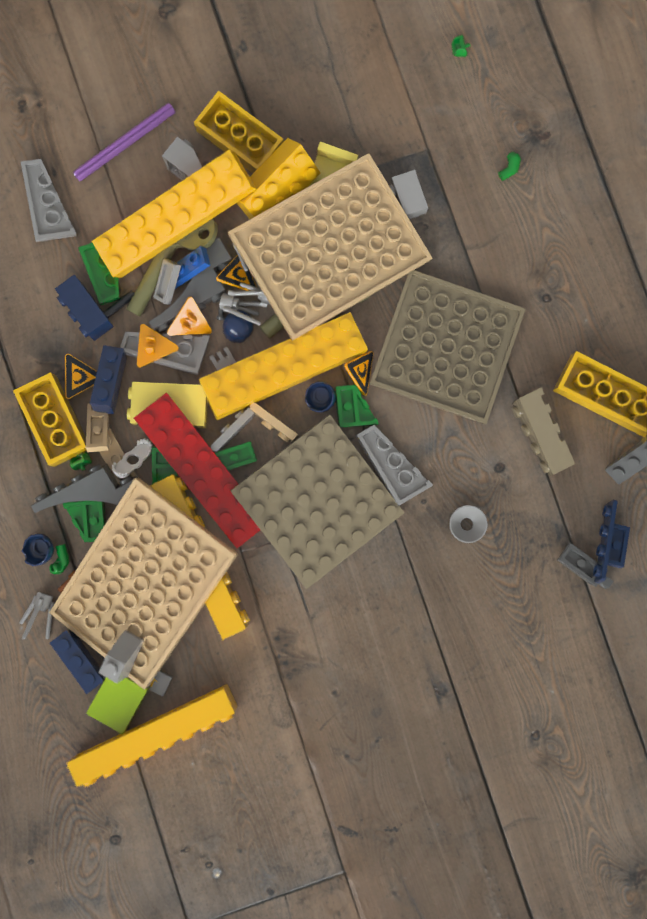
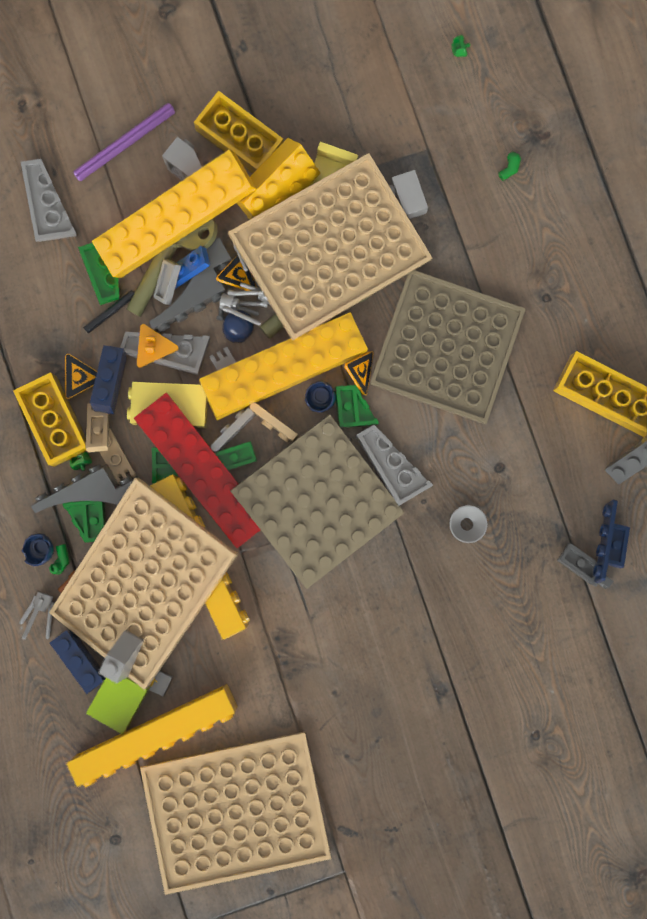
(83, 308): dark blue brick -> none
(142, 451): white piece -> none
(189, 320): light orange piece -> none
(235, 812): none -> tan plate
(542, 432): dark tan wedge -> none

